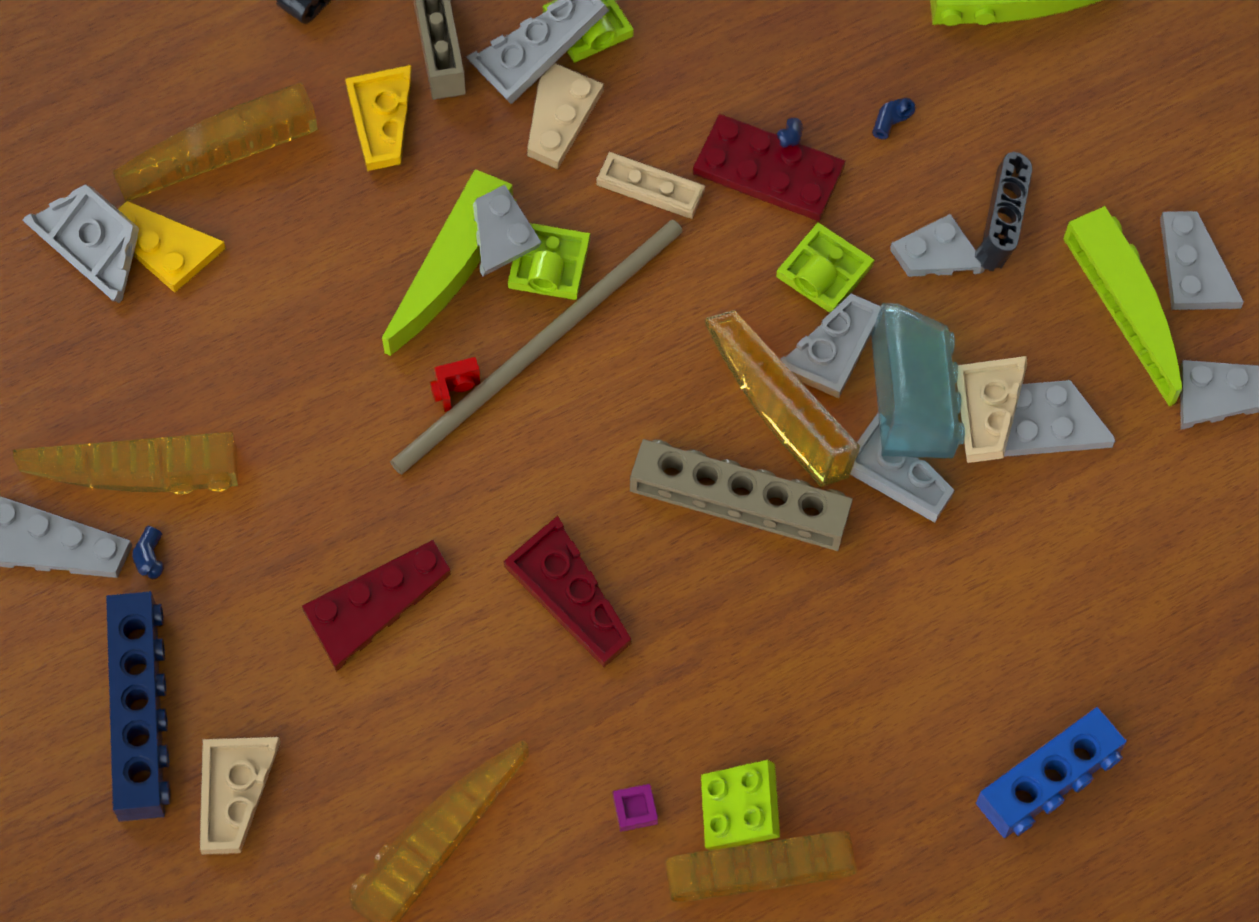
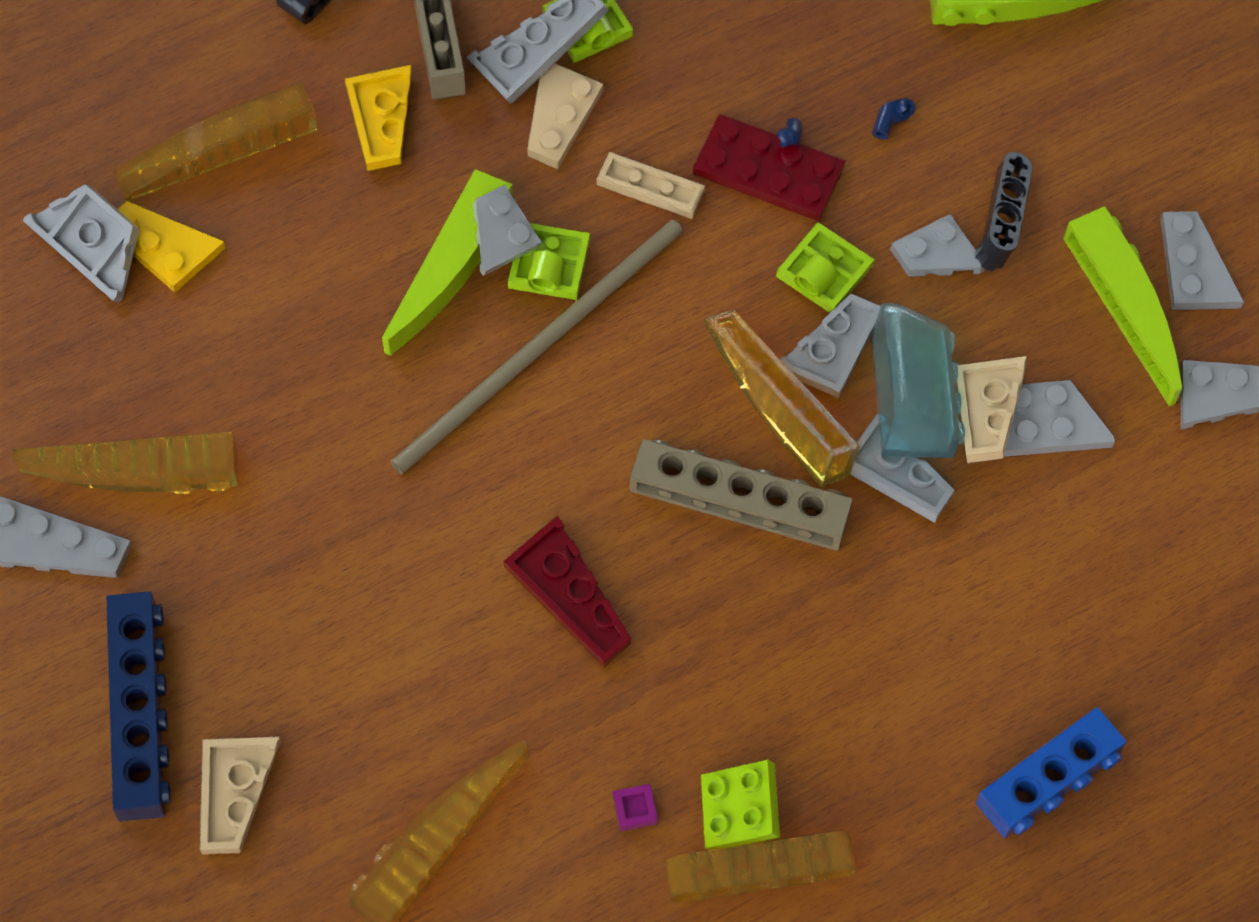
(144, 555): dark blue arm -> none
(363, 607): dark red wing -> none
(456, 377): red bracket -> none

